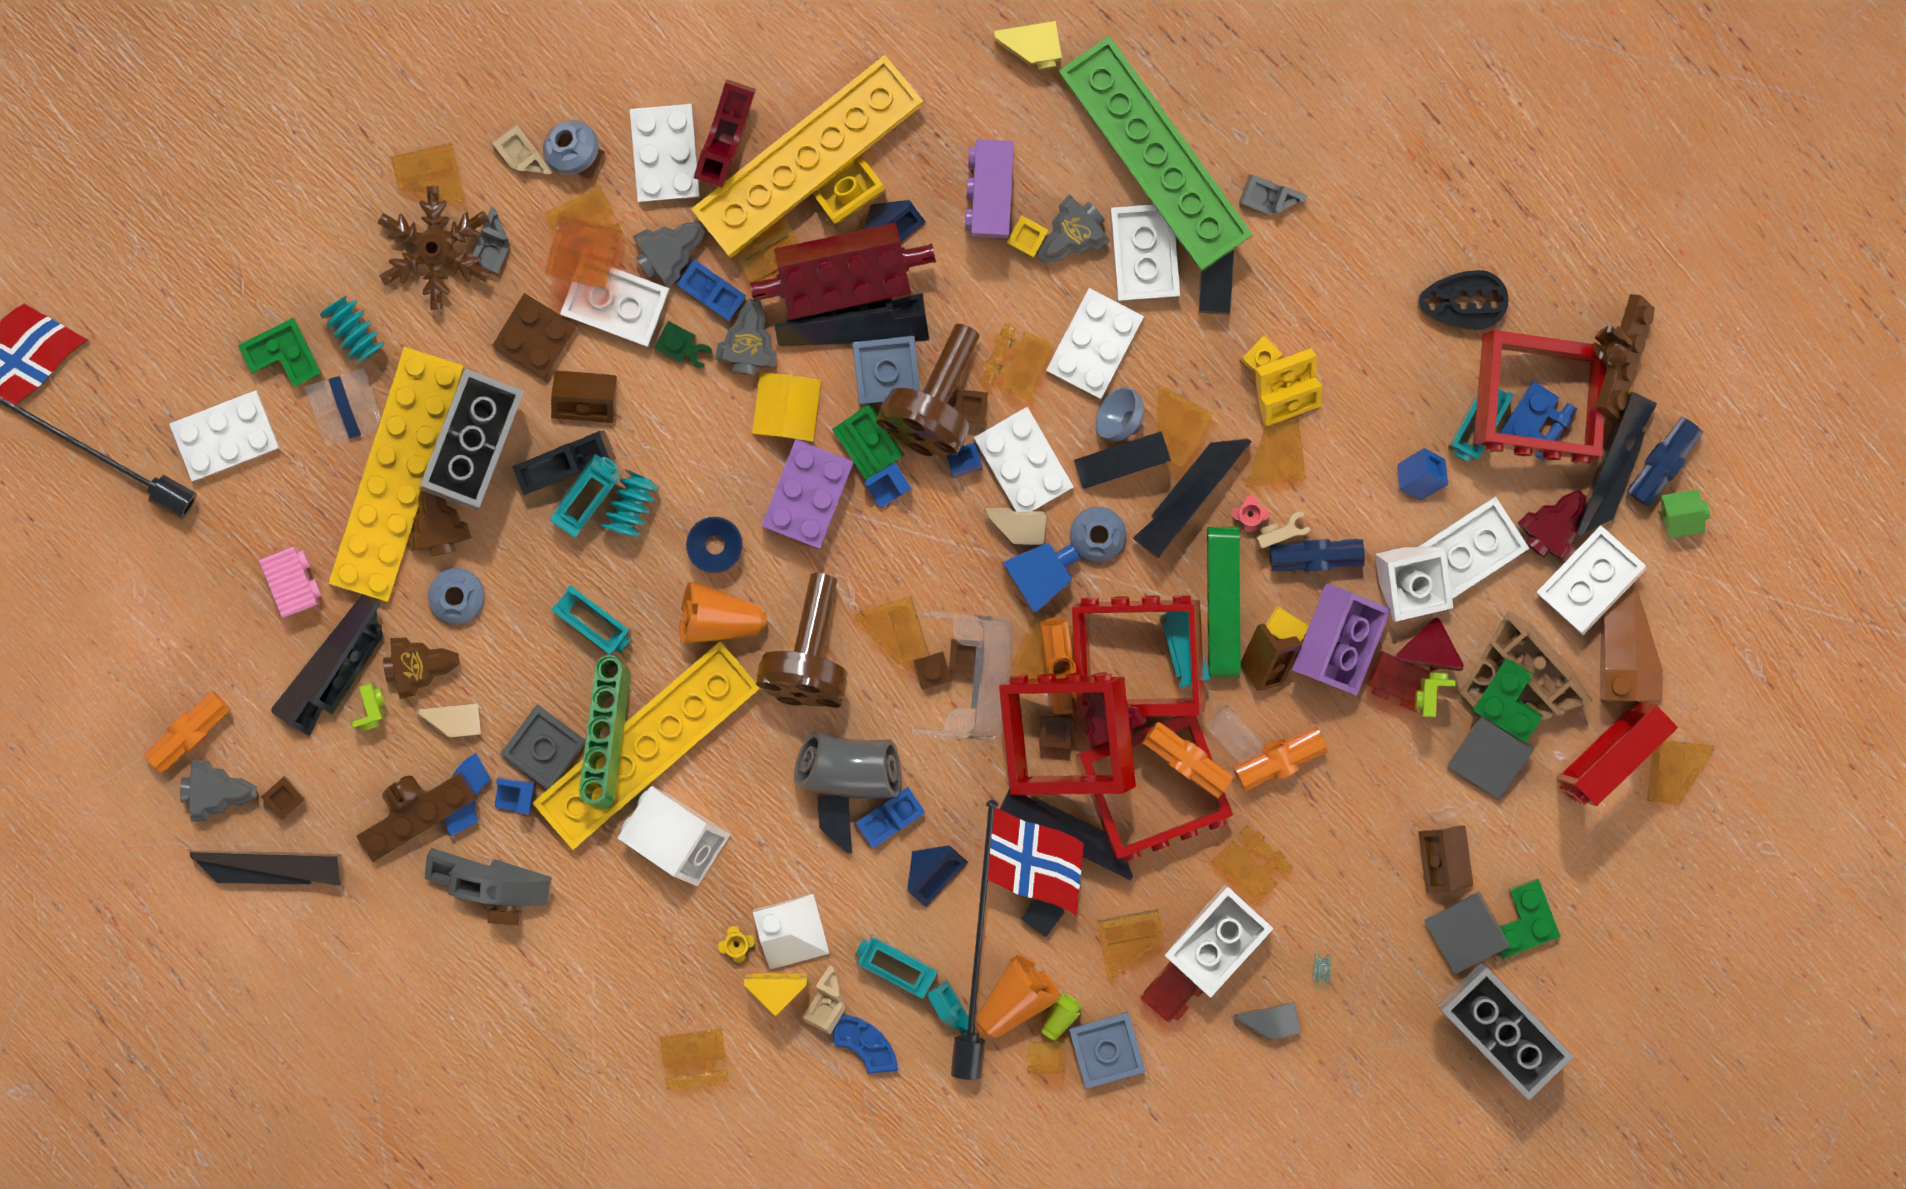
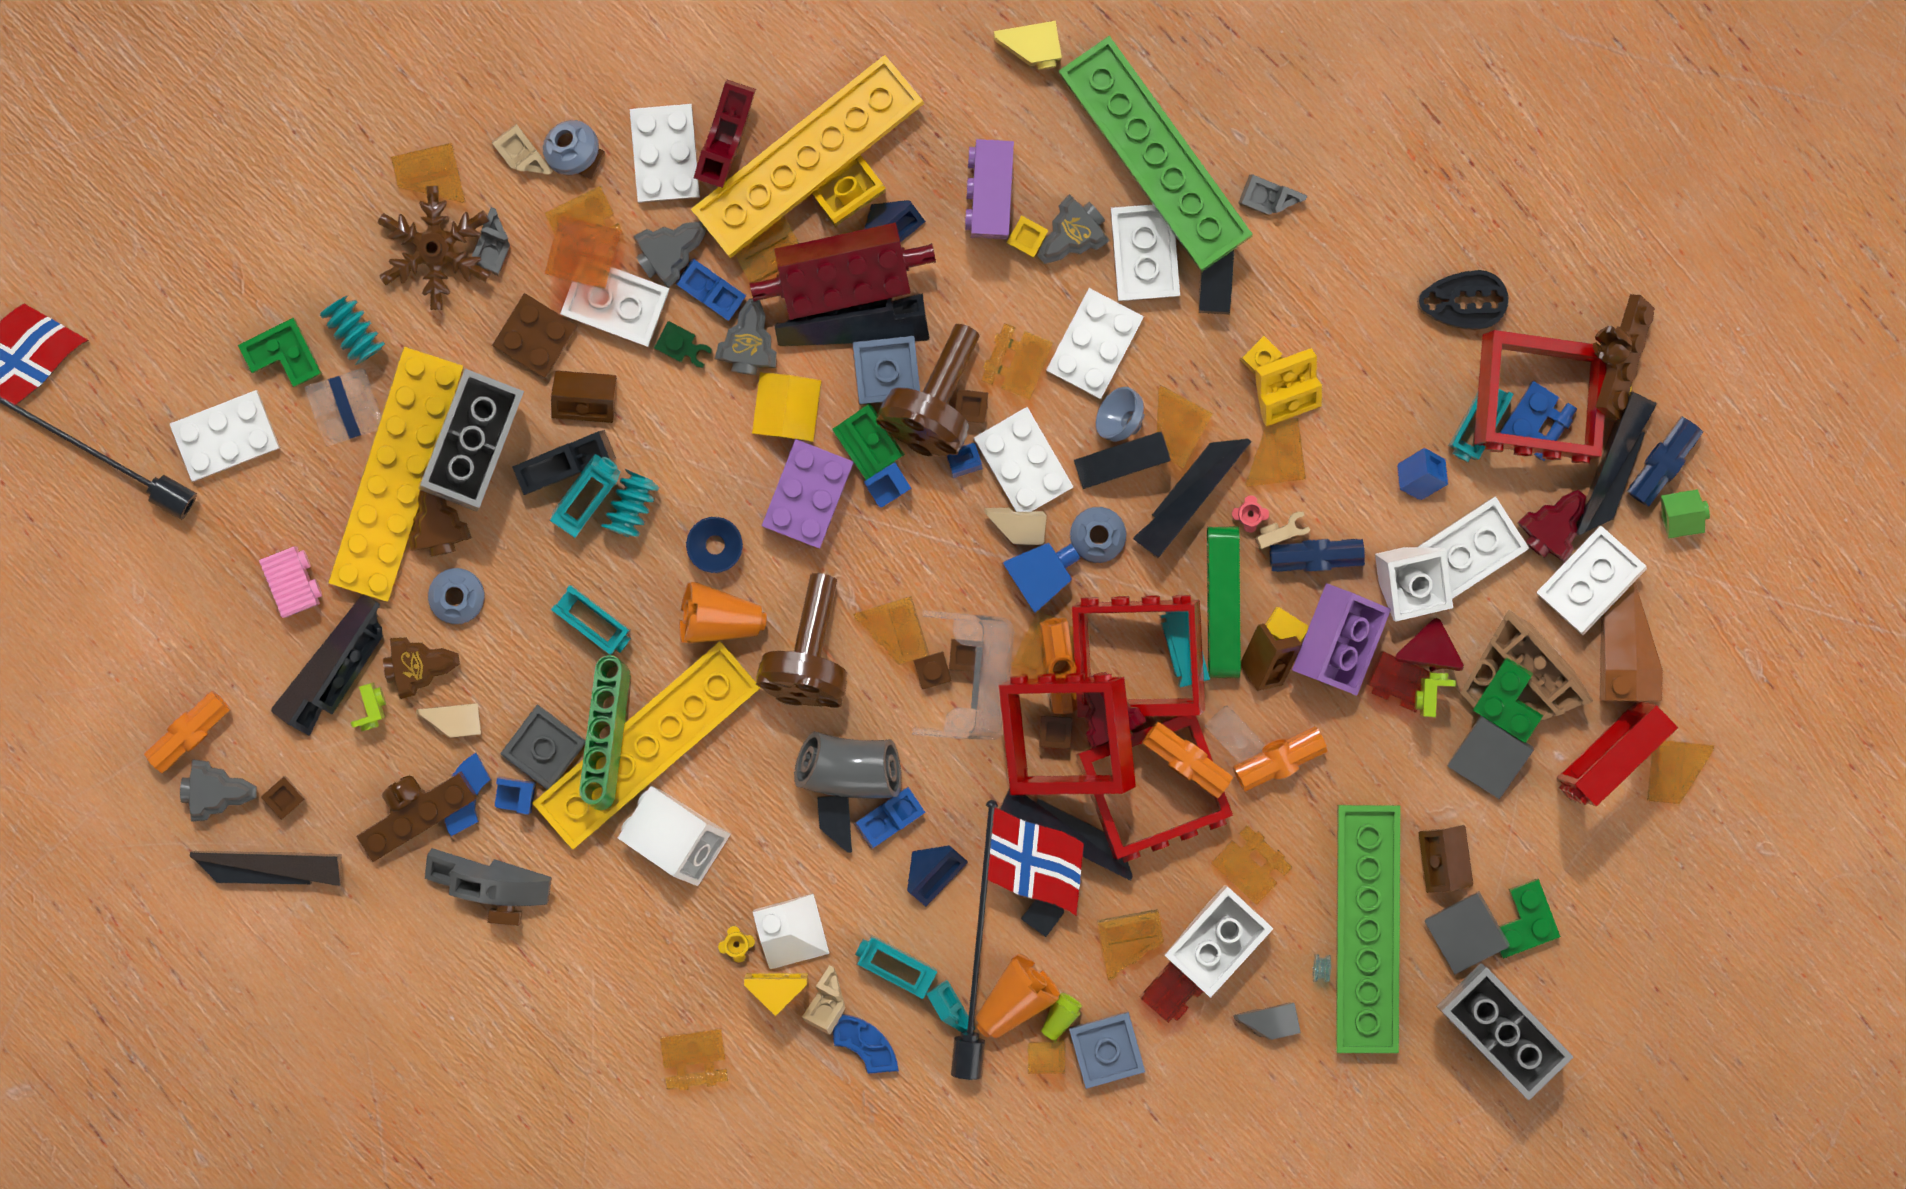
(1368, 928): none -> bright green plate

